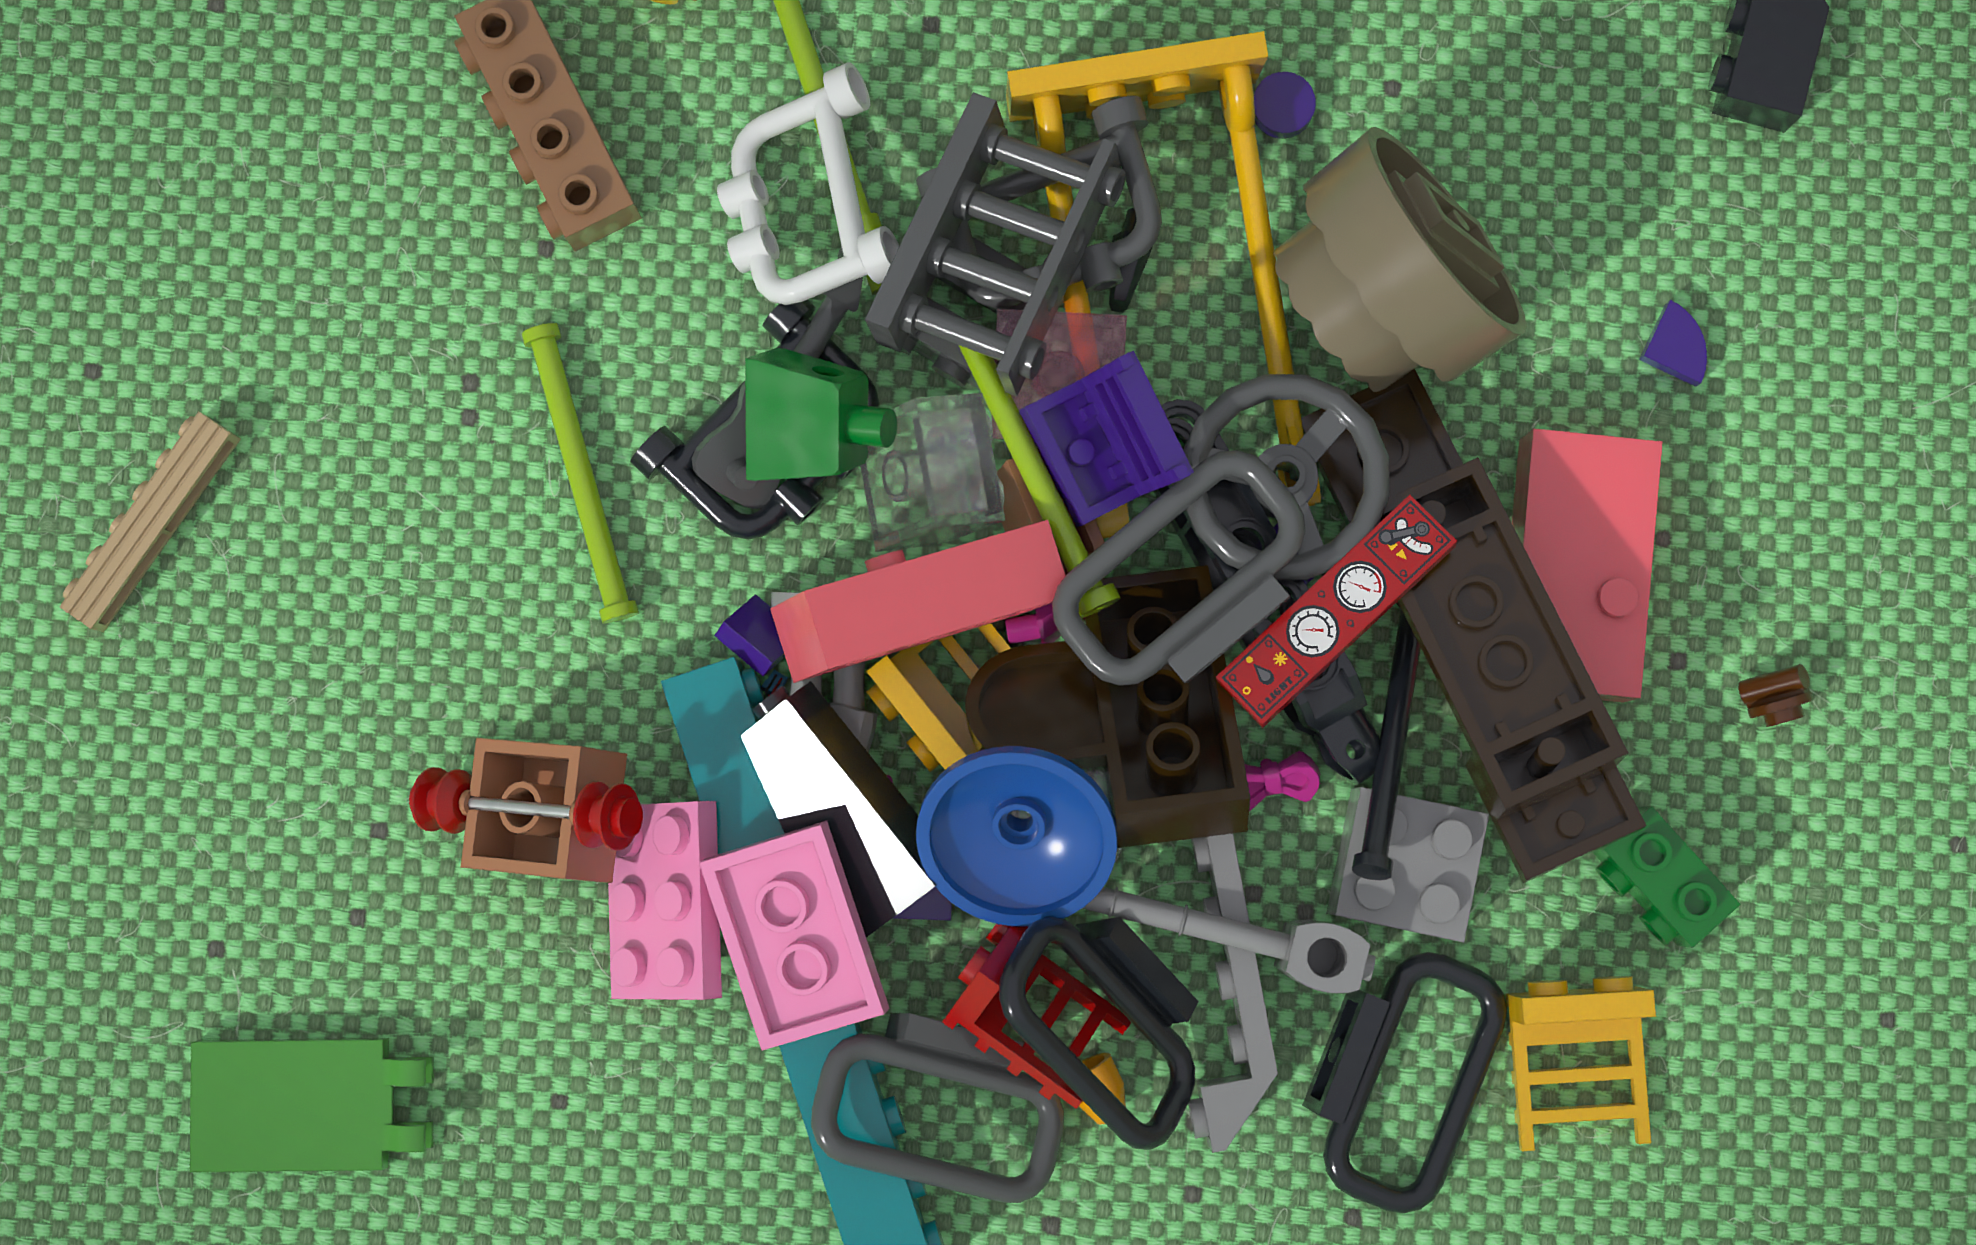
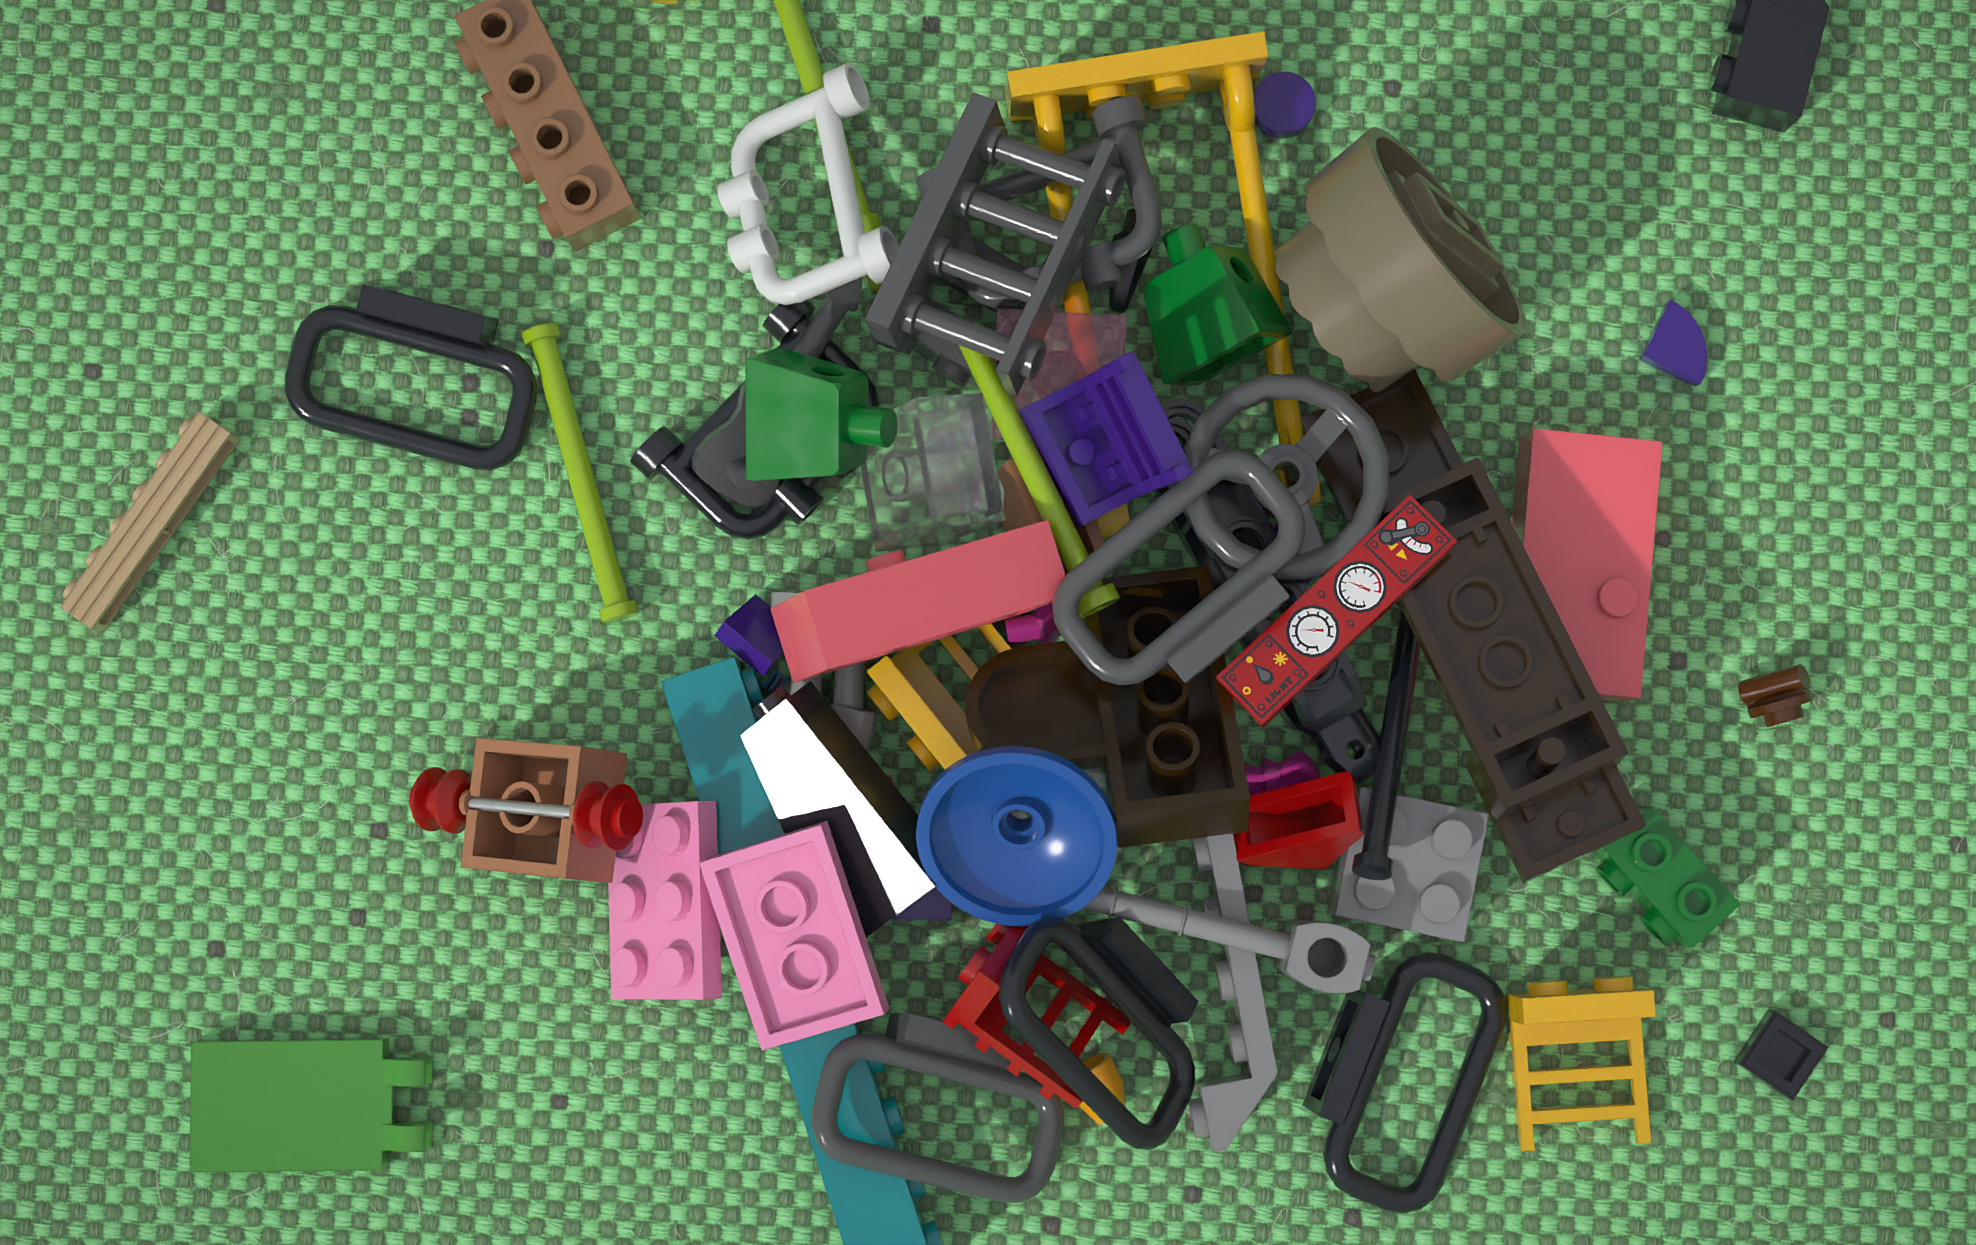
(425, 328): none -> black bar
(1208, 309): none -> green torso
(1302, 824): none -> red slope
(1780, 1054): none -> black tile

